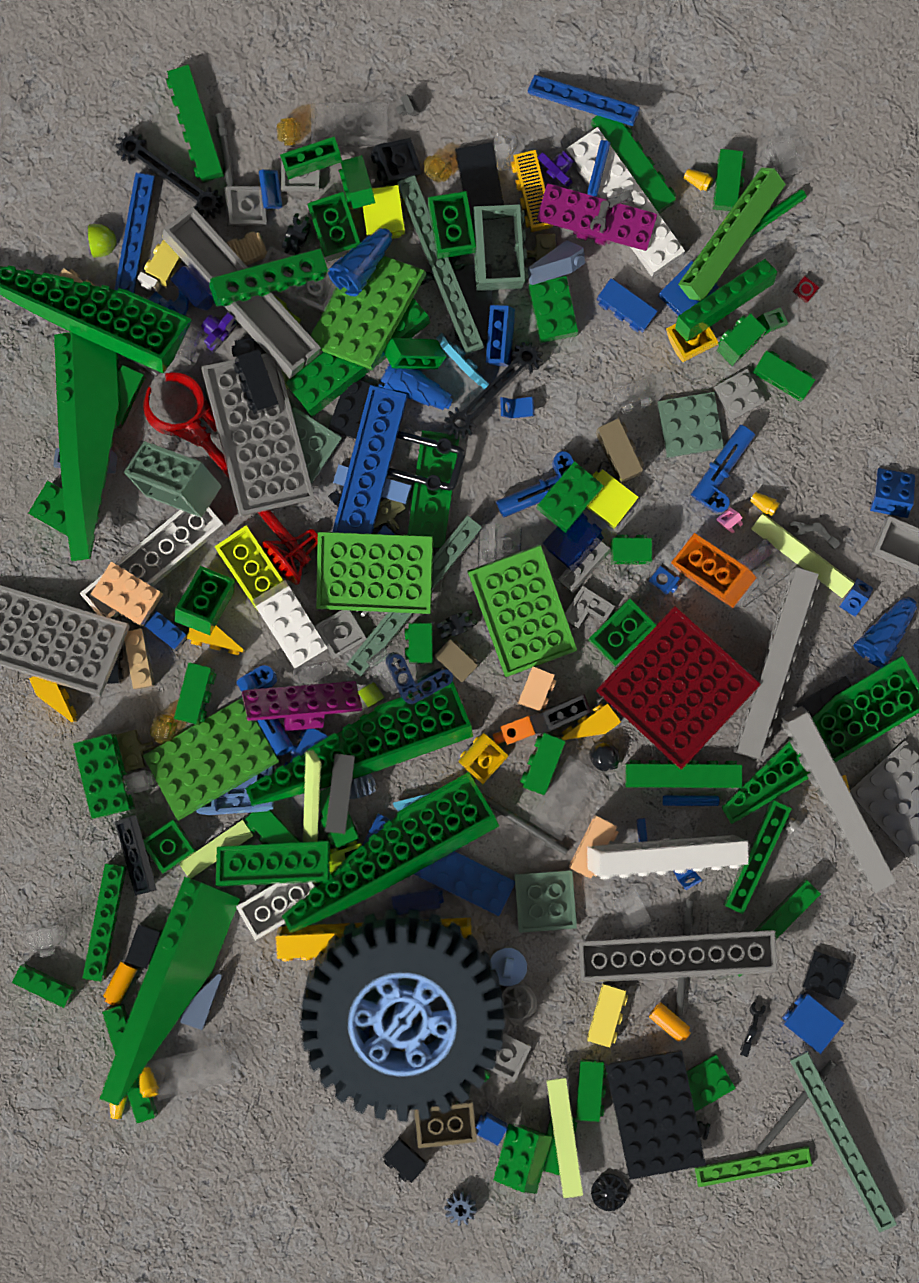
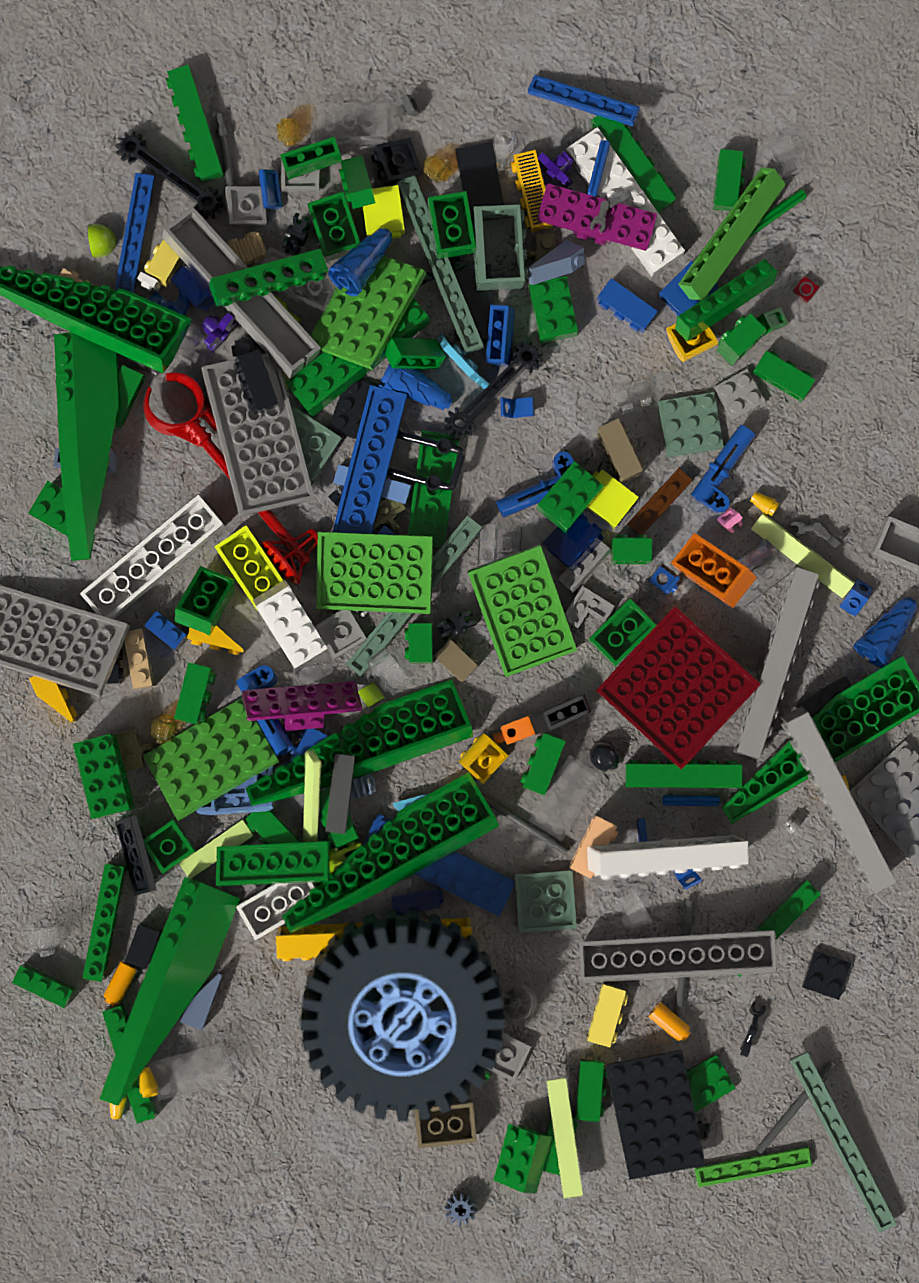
(126, 594): light nougat brick -> none
(139, 782): clear brick -> none
(173, 479): sand green hose -> none
(404, 1160): black brick -> none
(410, 684): dark blue beam -> none
(491, 1128): blue brick -> none
(509, 966): light blue tile -> none
(536, 689): light nougat brick -> none
(598, 723): yellow slope -> none
(609, 1192): black wheel -> none
(659, 502): none -> reddish brown plate
(699, 179): yellow cone -> none
(758, 856): green brick -> none
(812, 1022): blue brick -> none
(893, 493): blue bracket -> none

